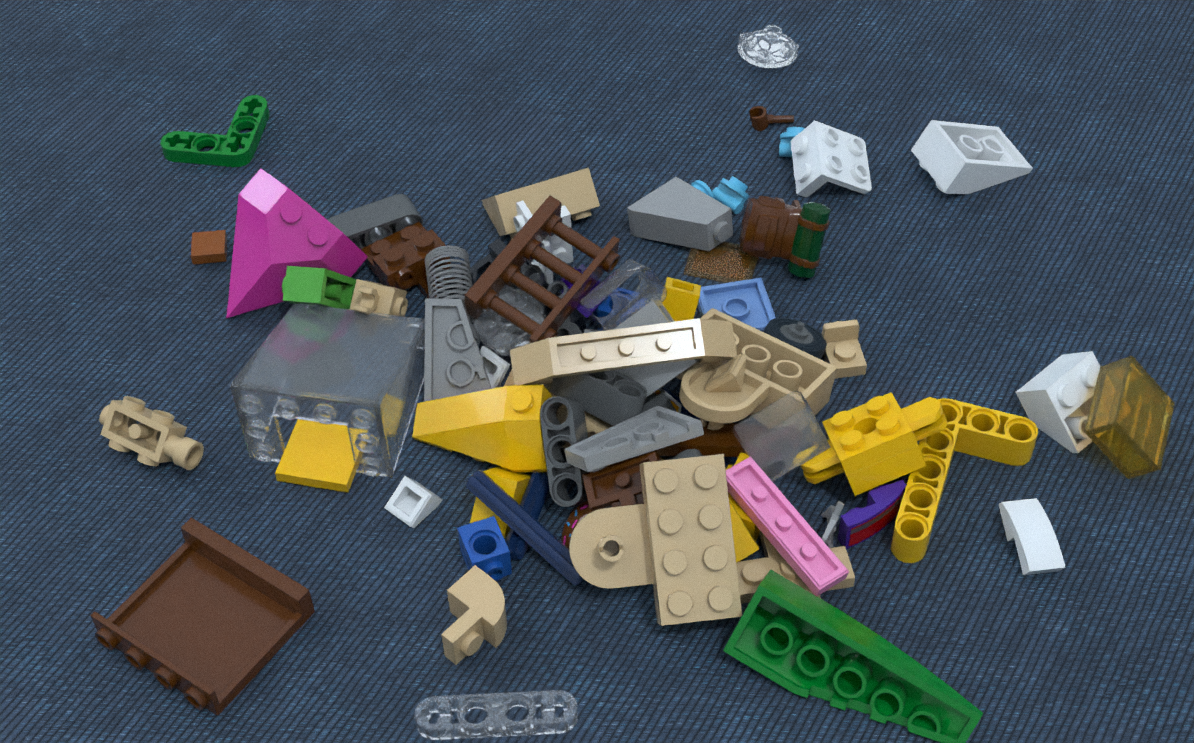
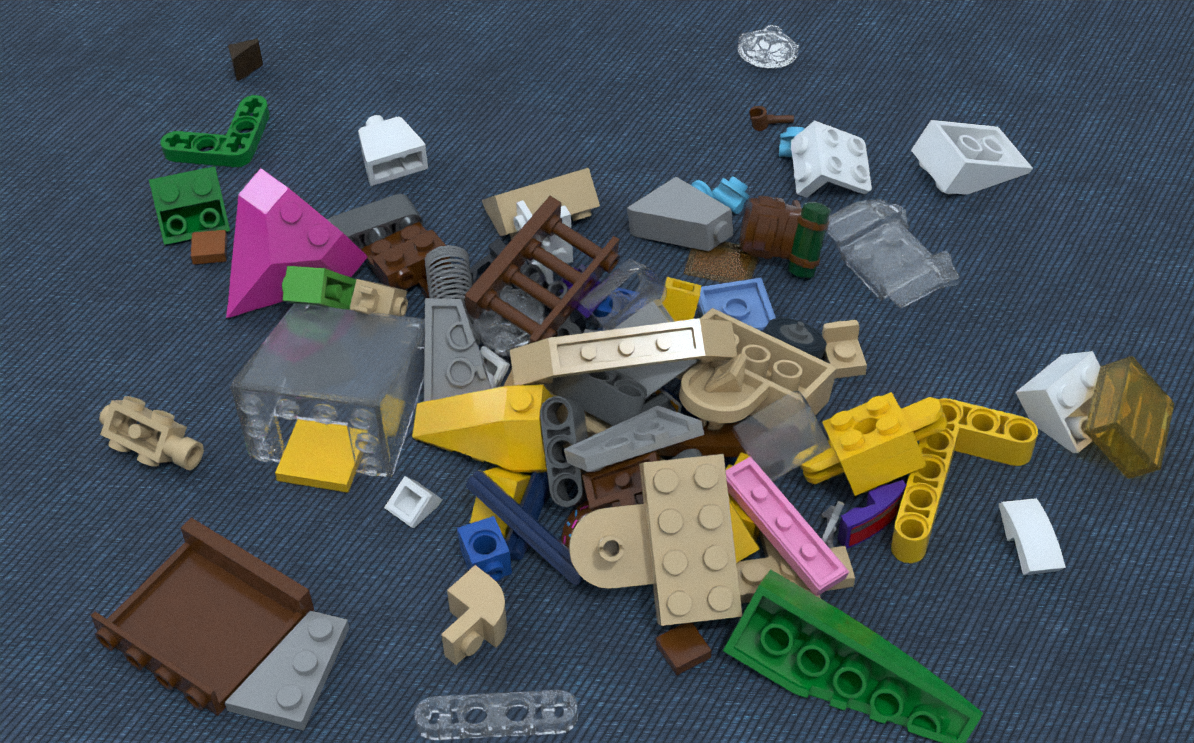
(189, 204): none -> green slope
(245, 57): none -> dark brown slope
(293, 674): none -> light grey wing
(391, 149): none -> white torso
(683, 647): none -> reddish brown tile
(886, 254): none -> clear piece

